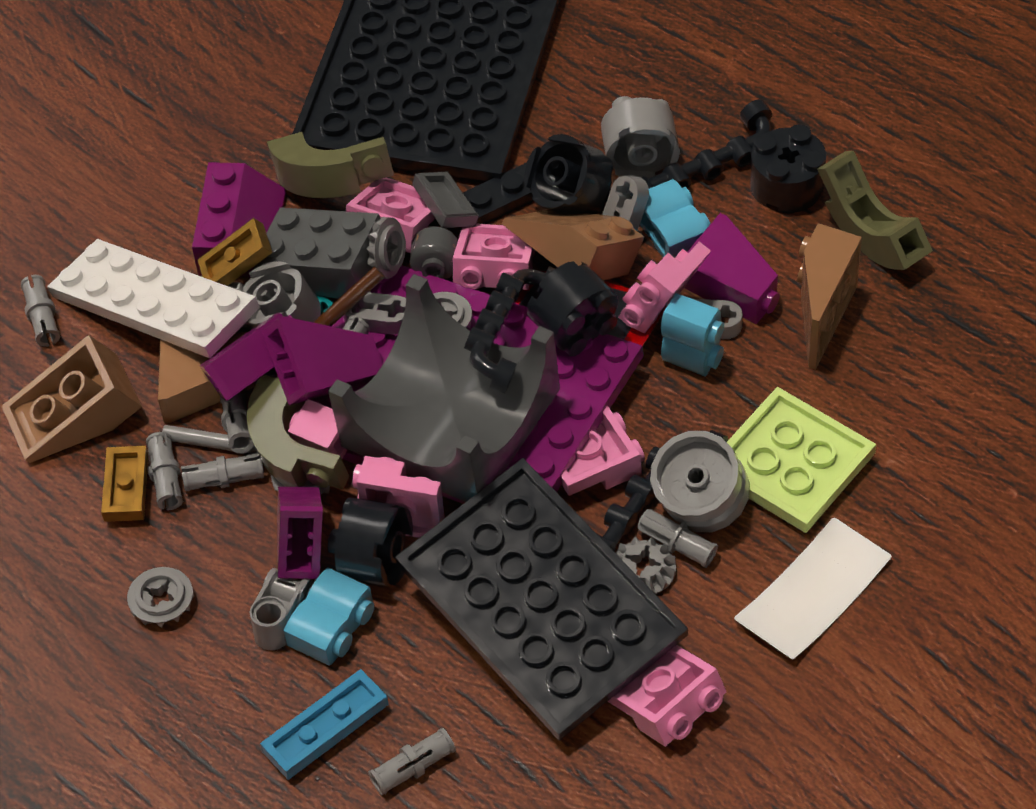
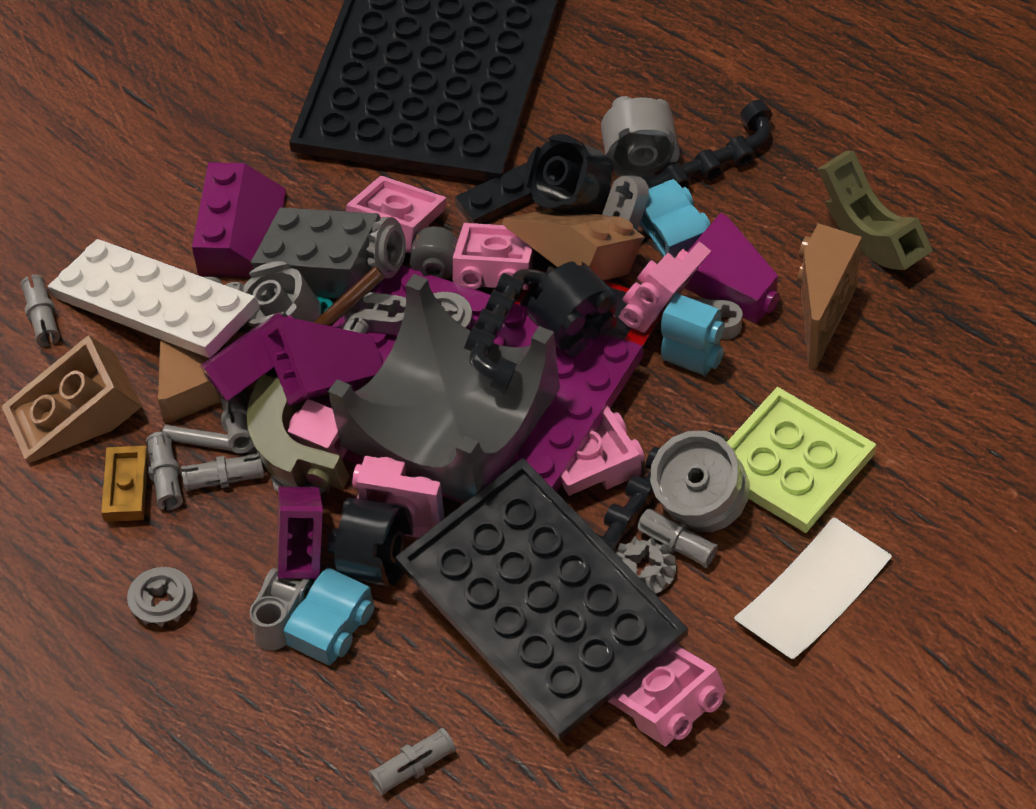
(236, 254): pearl gold plate -> none
(324, 724): dark azure plate -> none
(328, 172): olive arch -> none
(445, 200): dark grey tile -> none
(787, 168): black brick -> none

